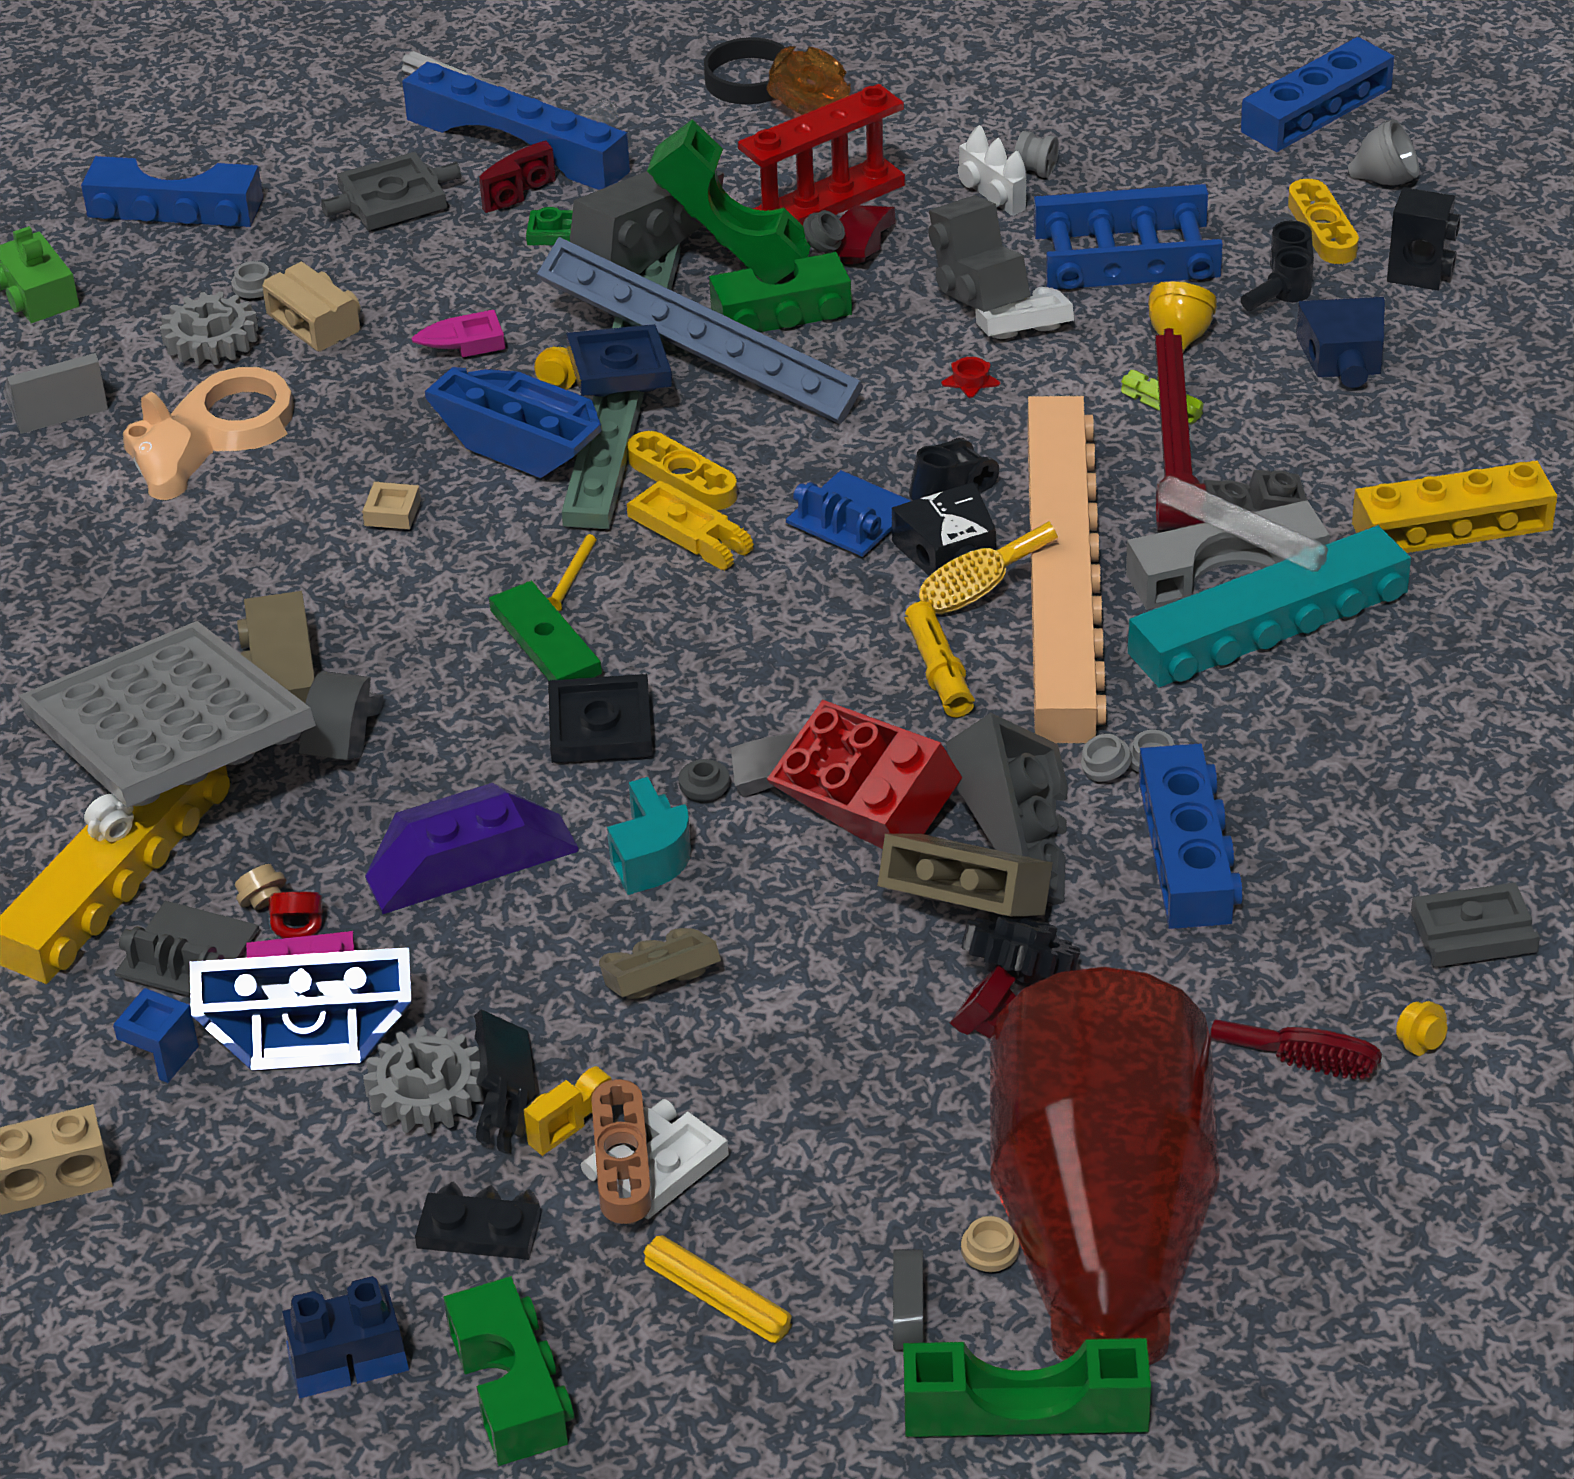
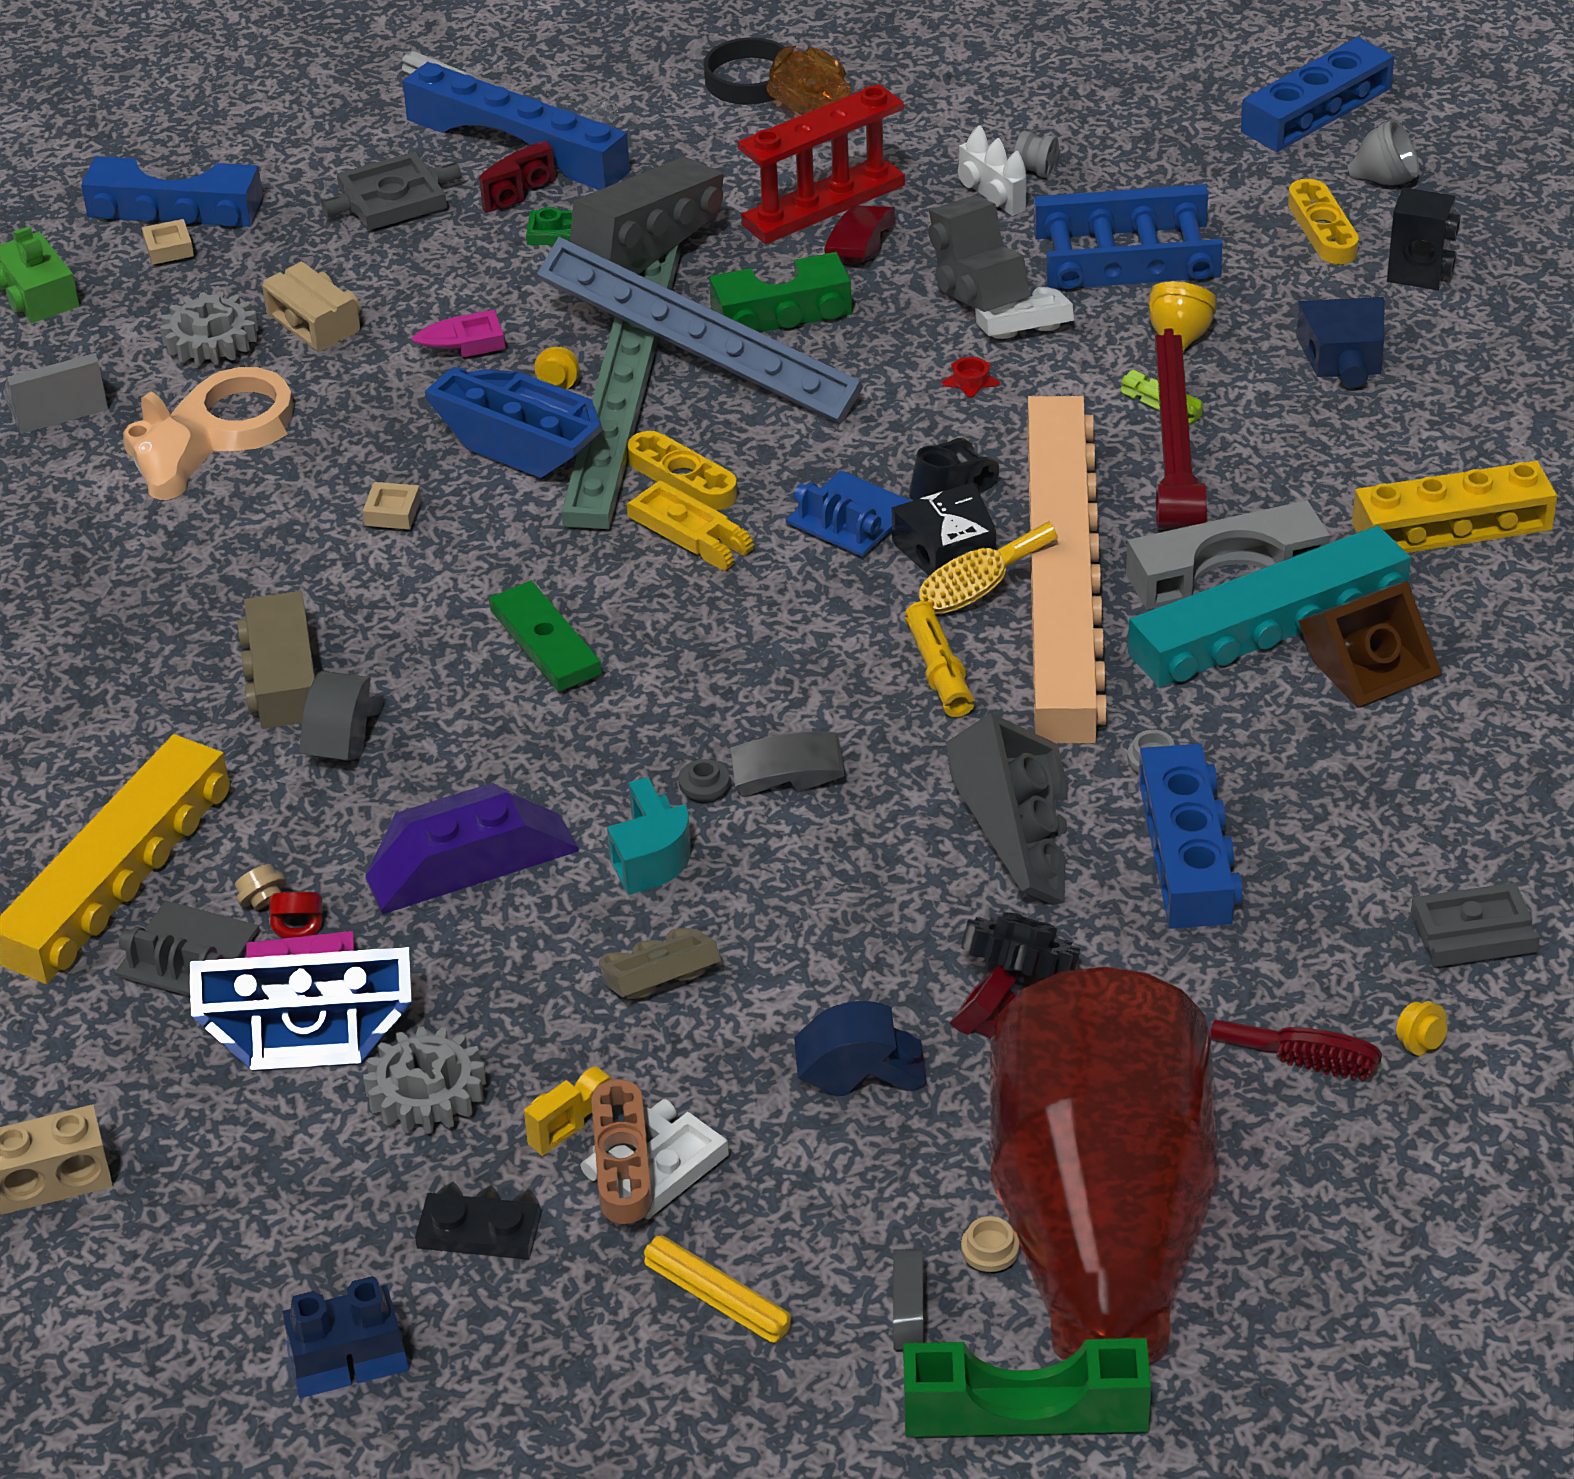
(108, 818): white plate -> none
(159, 1027): blue panel -> none
(166, 713): light grey plate -> none
(167, 241): none -> tan plate
(249, 279): light grey plate -> none
(506, 1074): black arm -> none
(522, 1408): green arch -> none
(572, 571): yellow piece -> none
(599, 718): black plate -> none
(618, 360): dark blue plate -> none
(761, 239): green arch -> none
(824, 231): dark grey plate -> none
(857, 1041): none -> dark blue brick
(866, 774): red slope -> none
(965, 874): dark tan brick -> none
(1105, 757): light grey plate -> none
(1242, 523): clear axle -> none
(1263, 492): flat silver slope -> none
(1290, 265): black beam -> none
(1372, 644): none -> reddish brown slope

